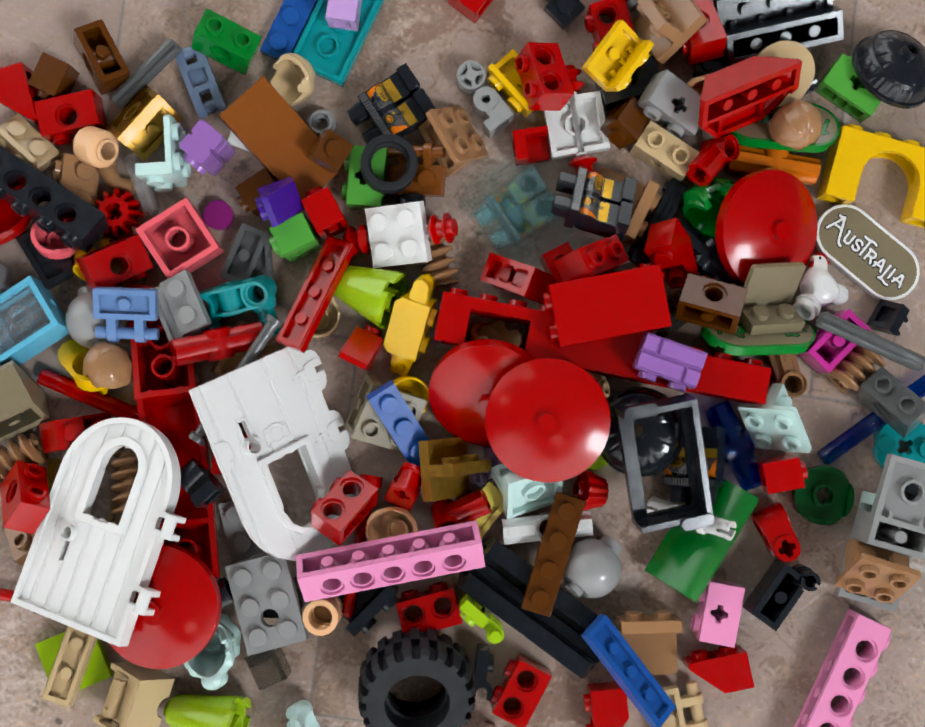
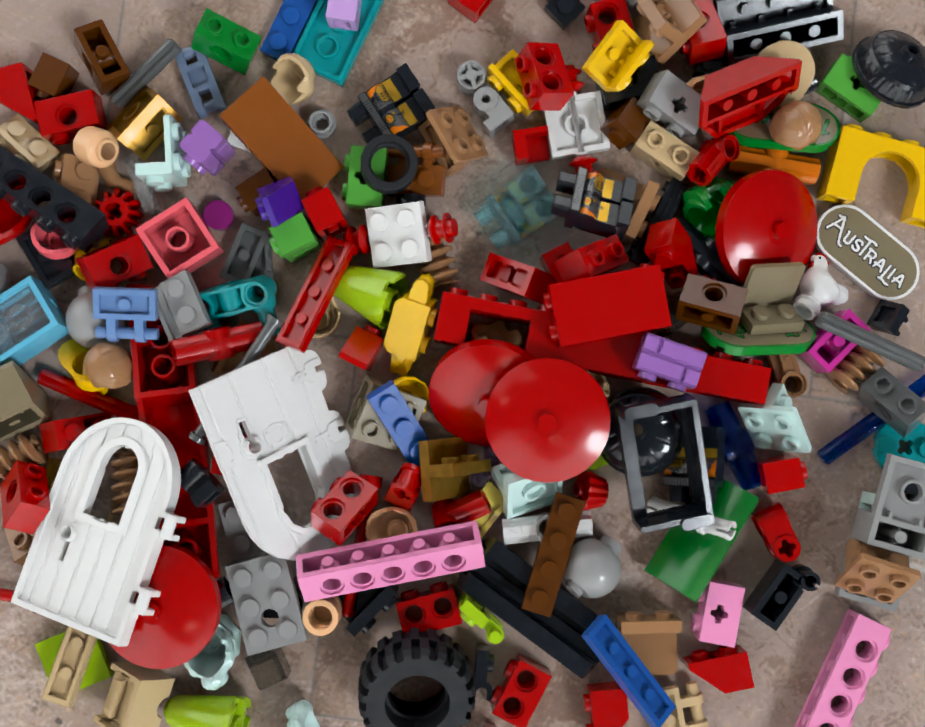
(330, 151): reddish brown brick -> none
(832, 509): dark green plate -> none

